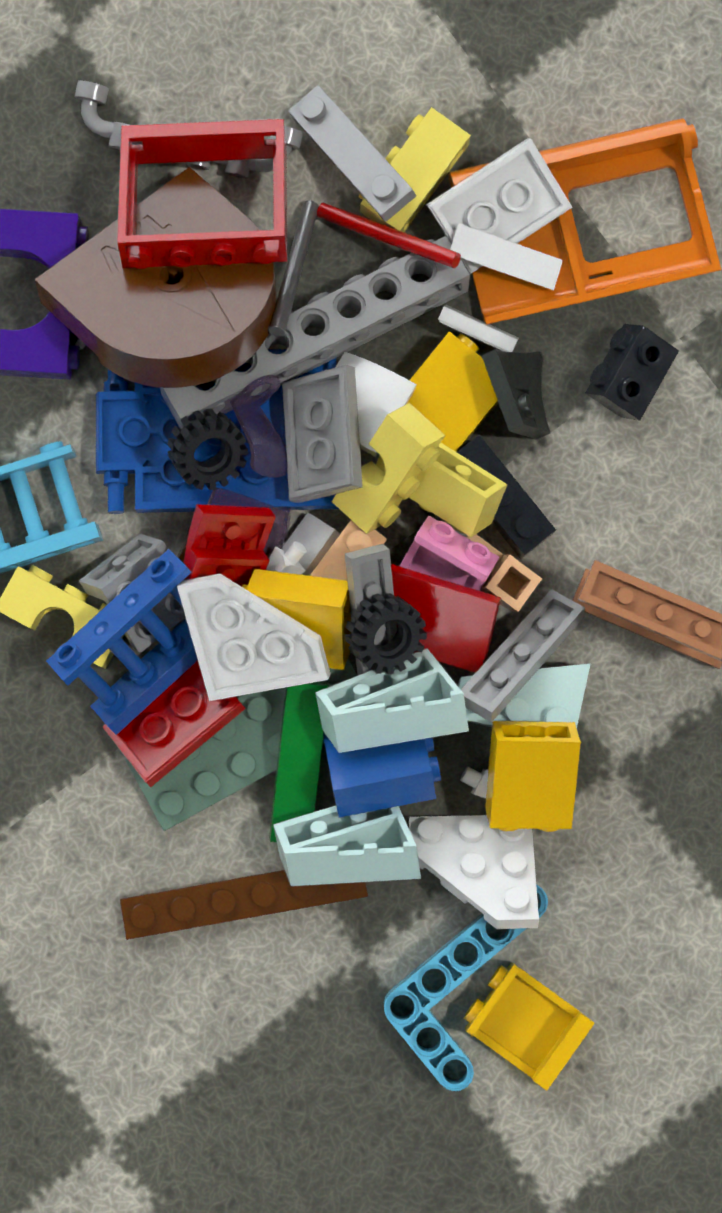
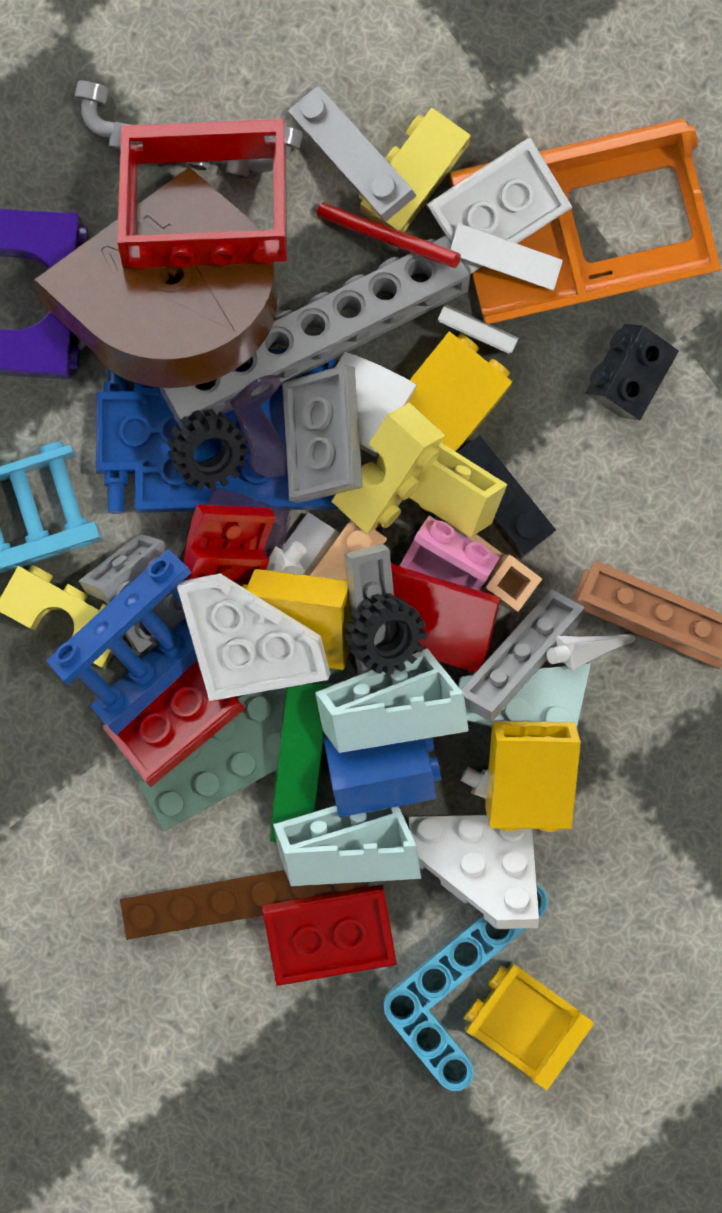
(293, 269): flat silver bar -> none
(329, 935): none -> red tile
(519, 390): pearl dark grey plate -> none
(577, 651): none -> white piece

